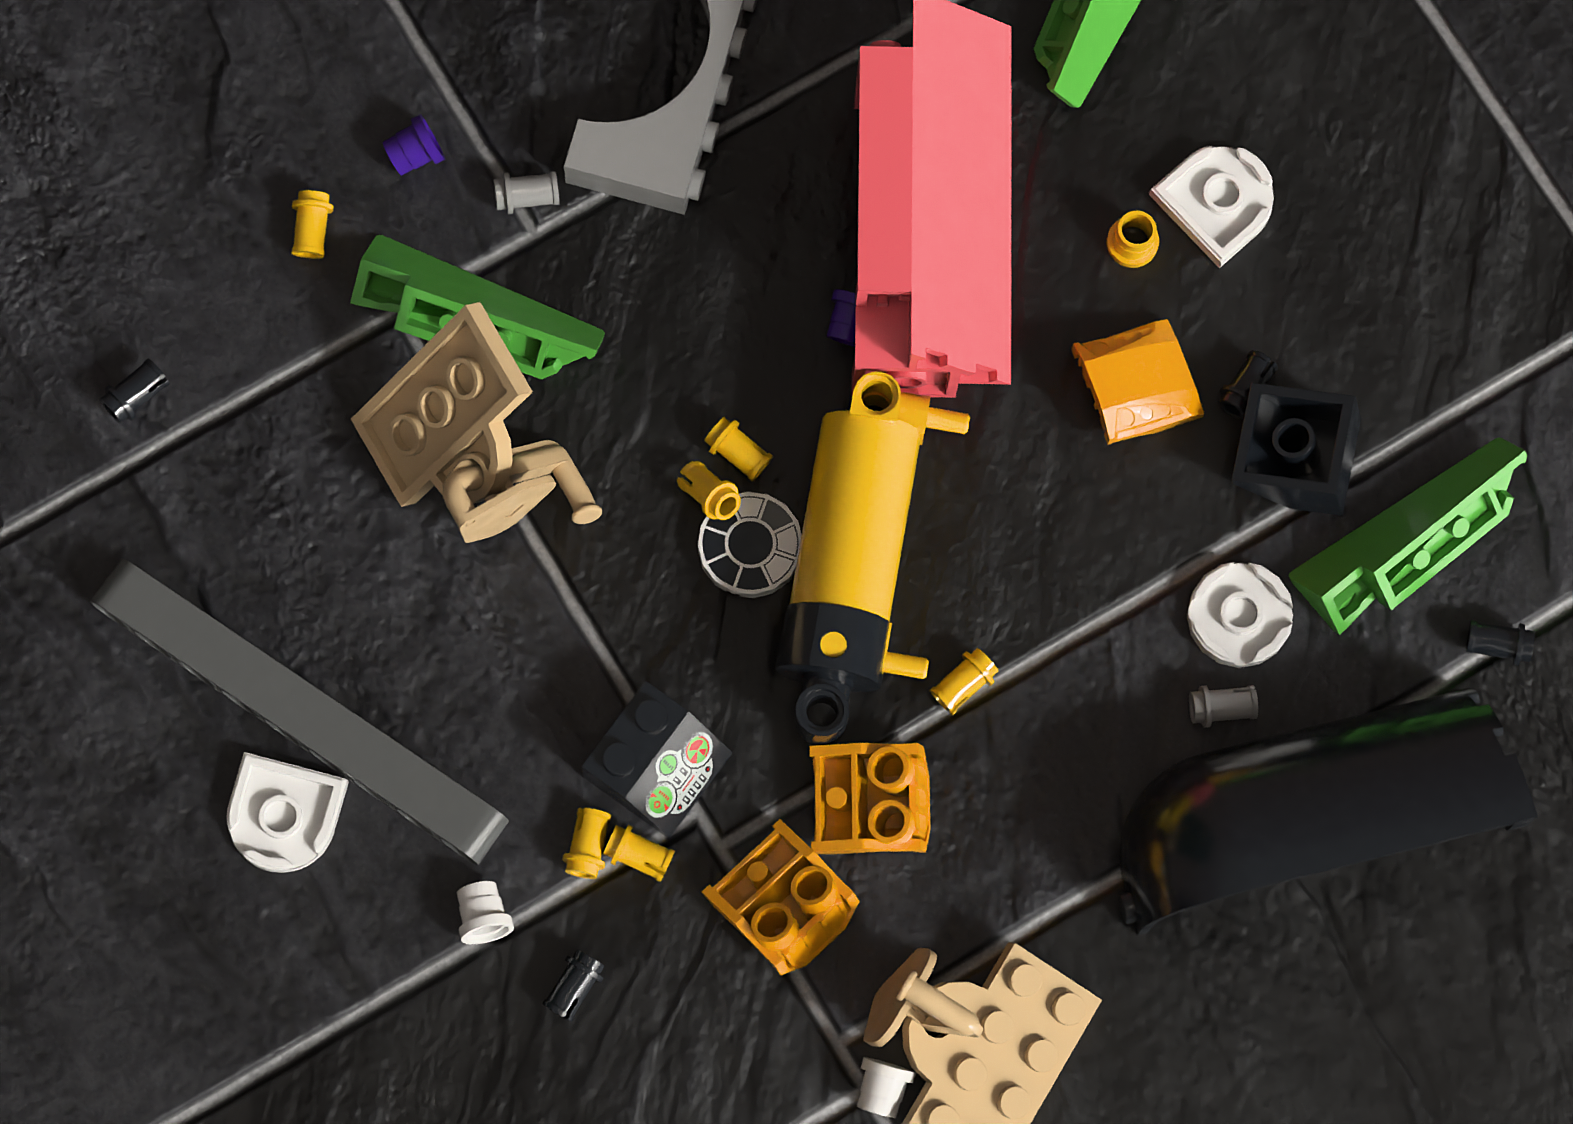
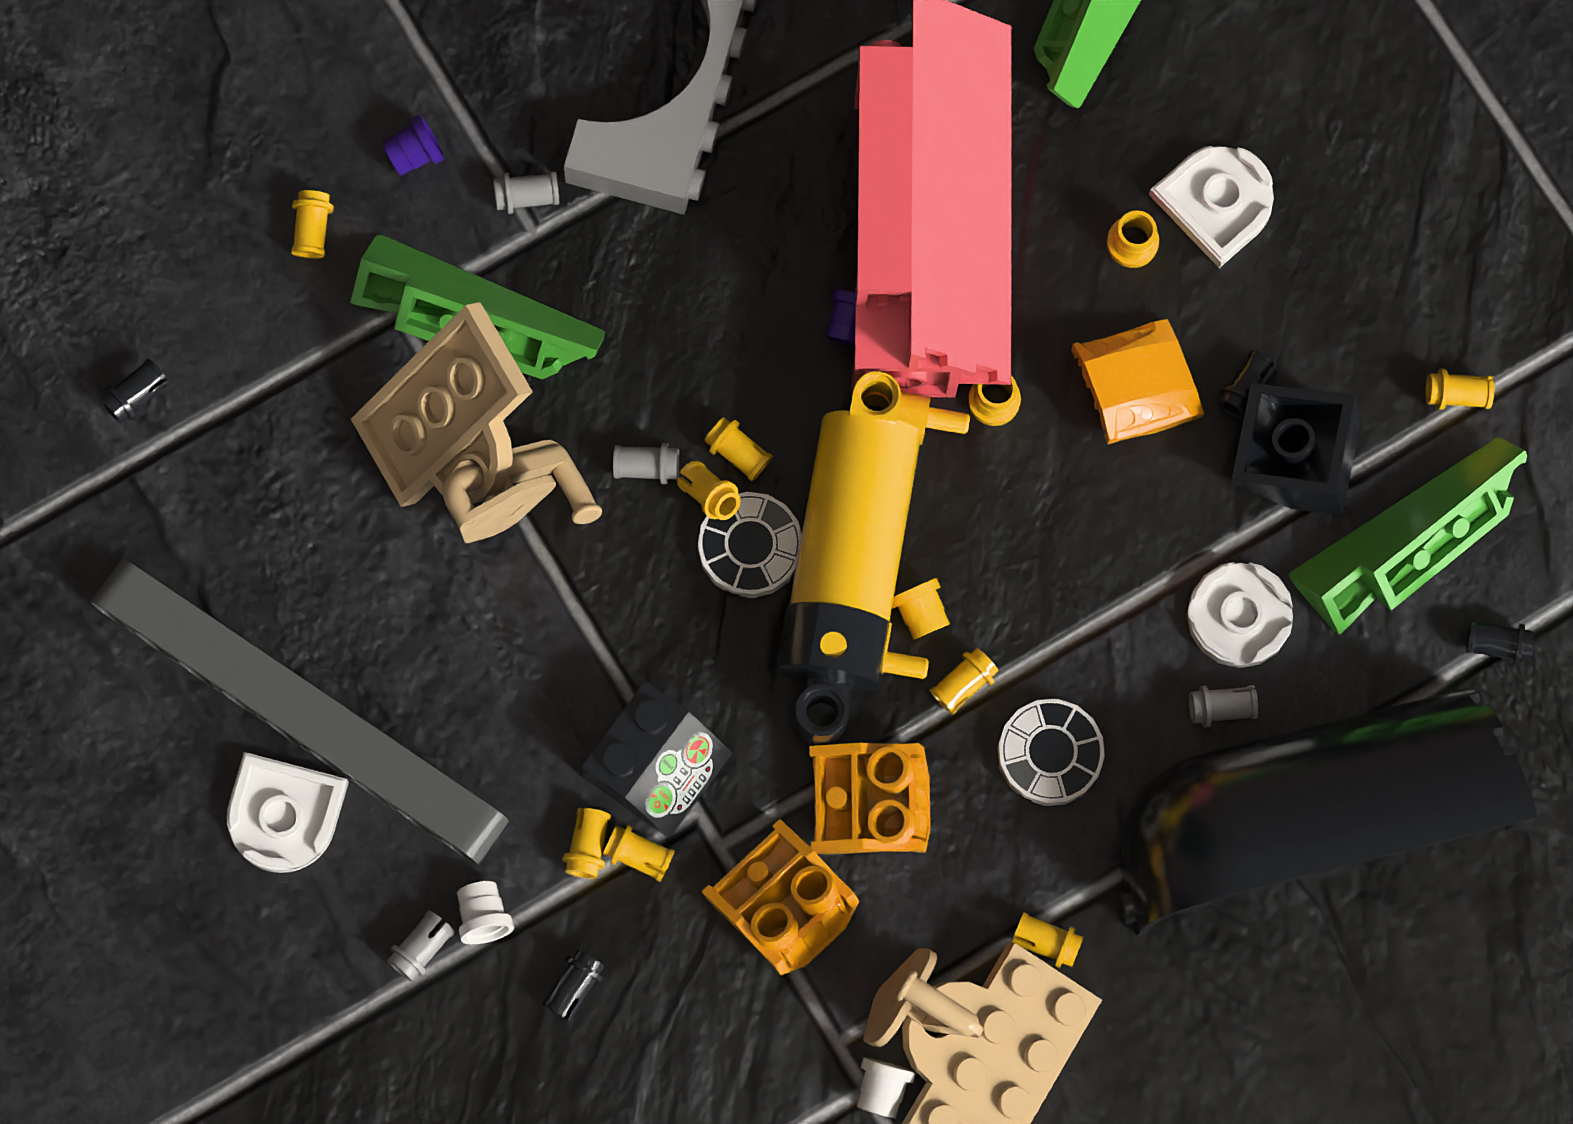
(418, 948): none -> light grey pin
(646, 462): none -> light grey pin
(921, 608): none -> yellow piece
(993, 413): none -> yellow piece
(1048, 940): none -> yellow pin
(1051, 752): none -> tile
(1459, 390): none -> yellow pin

